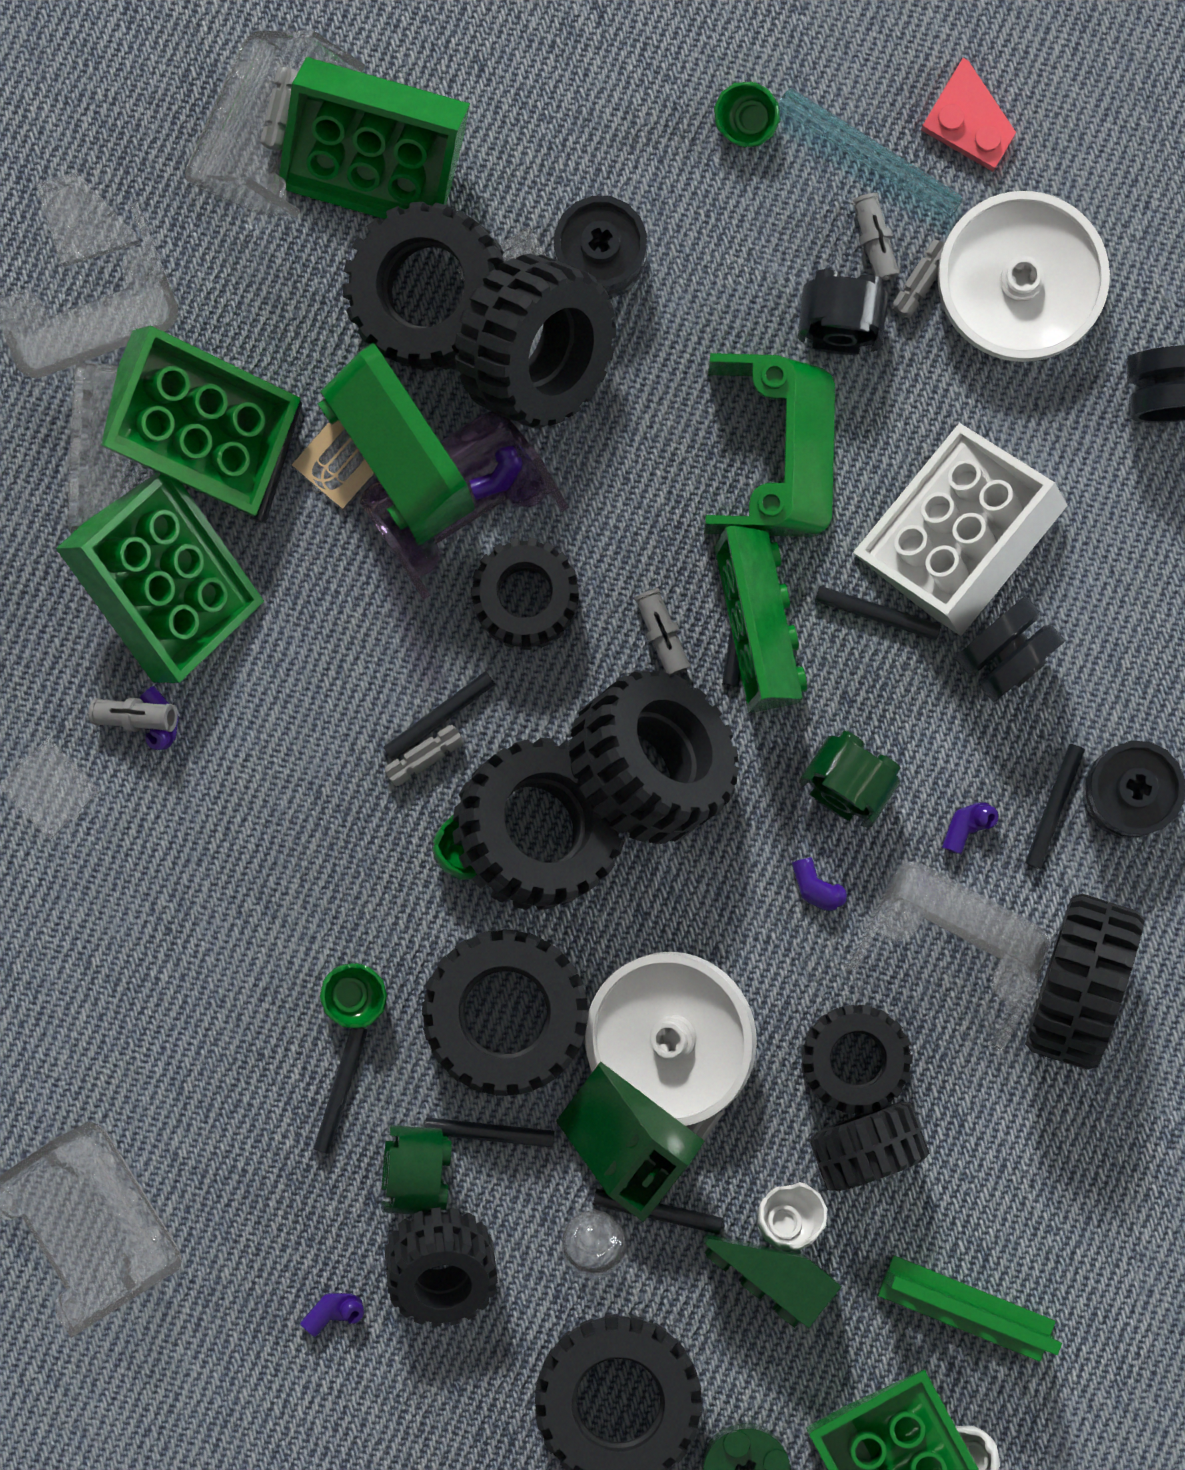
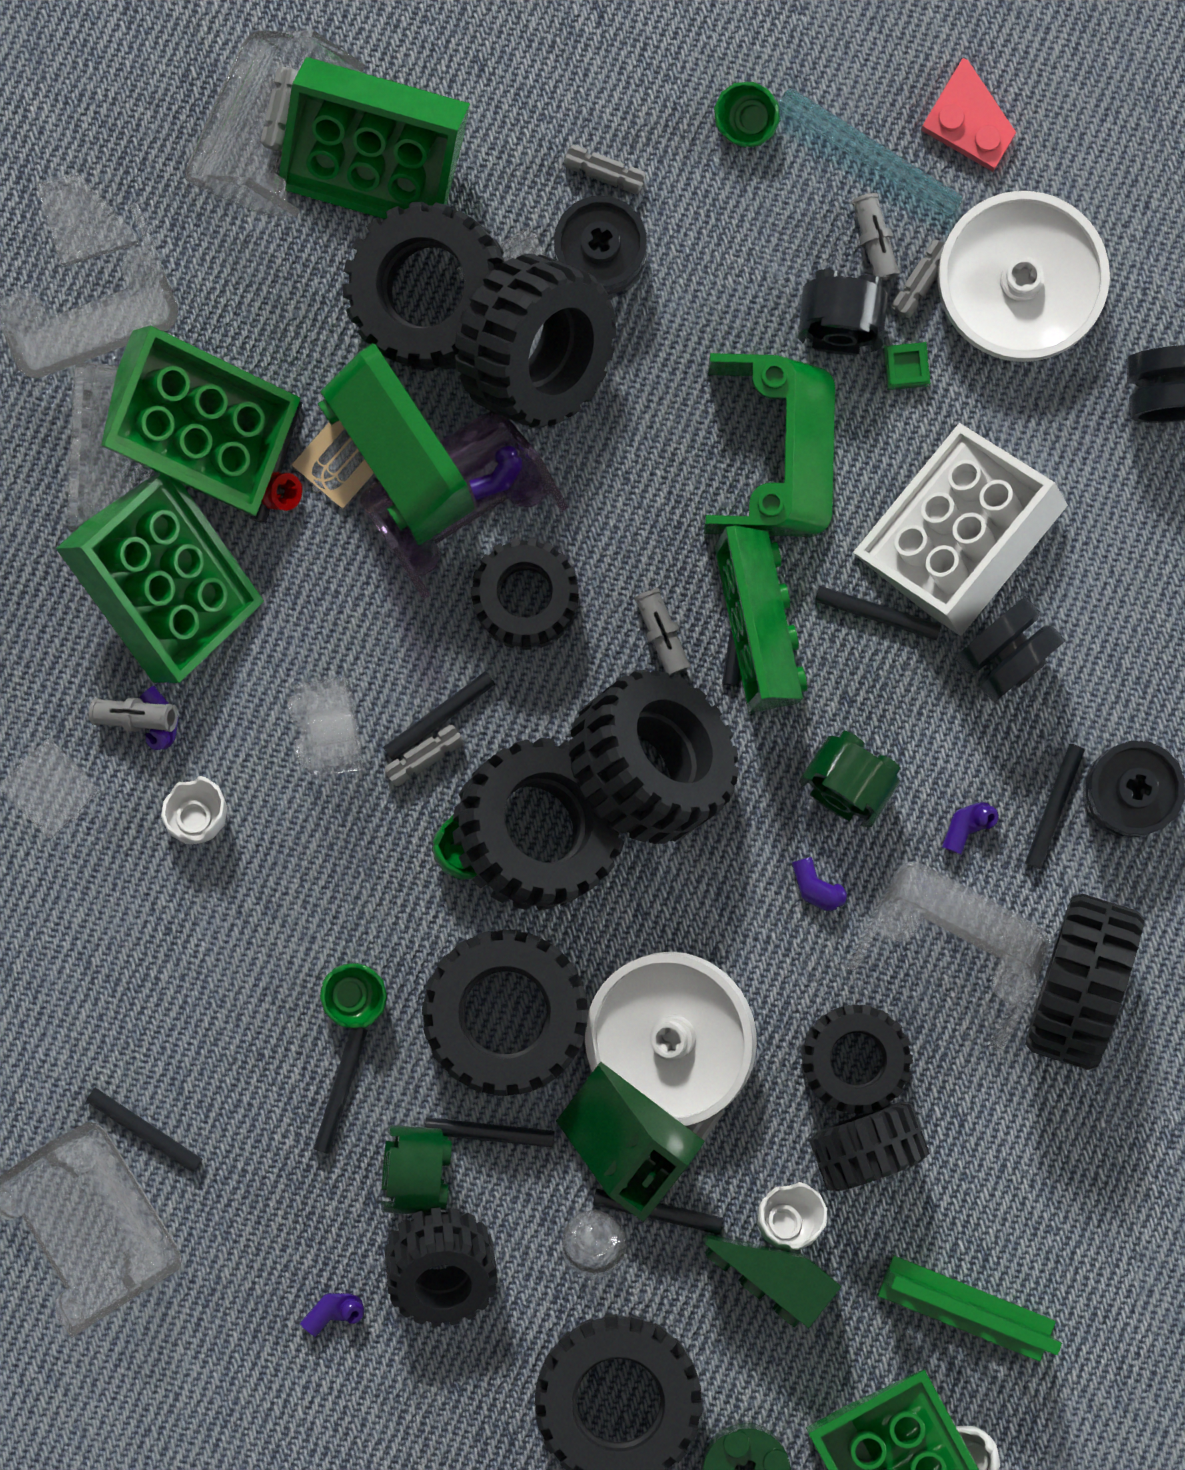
(144, 1130): none -> black bar
(194, 811): none -> white hair
(292, 493): none -> red bush
(327, 727): none -> clear brick
(604, 169): none -> light grey axle
(906, 366): none -> green tile

